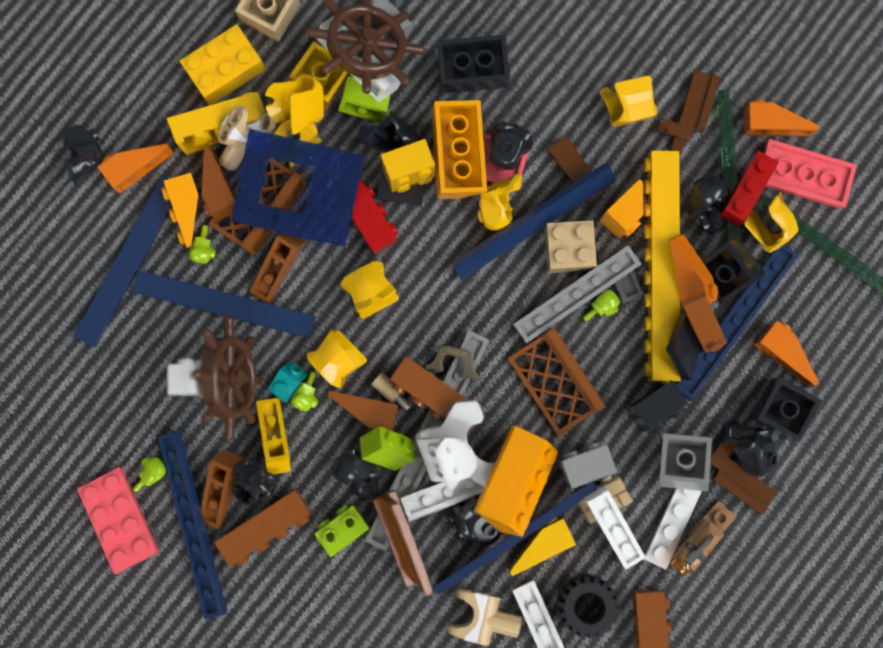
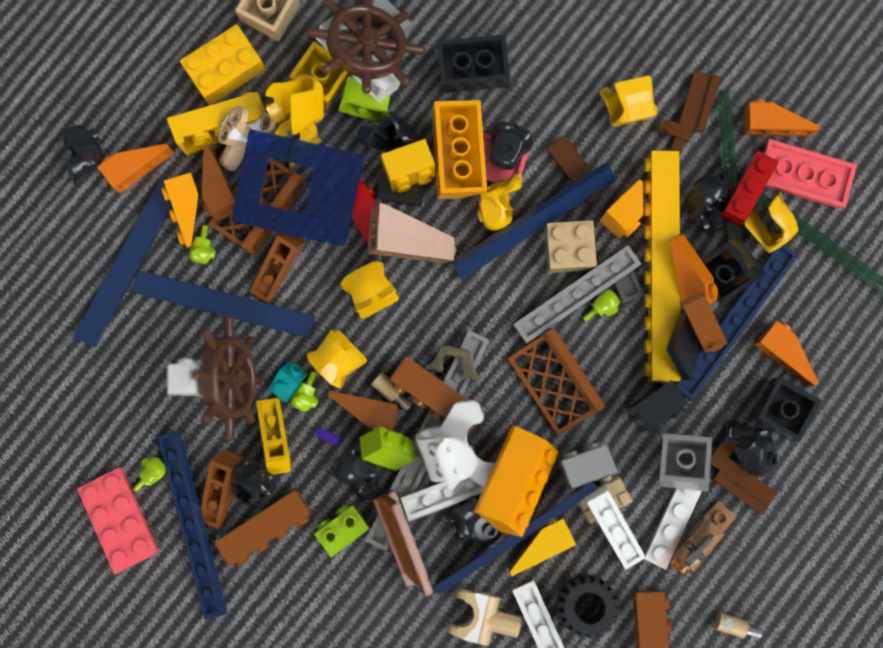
(328, 436): none -> dark purple tile
(406, 237): none -> slope
(735, 626): none -> tan piece

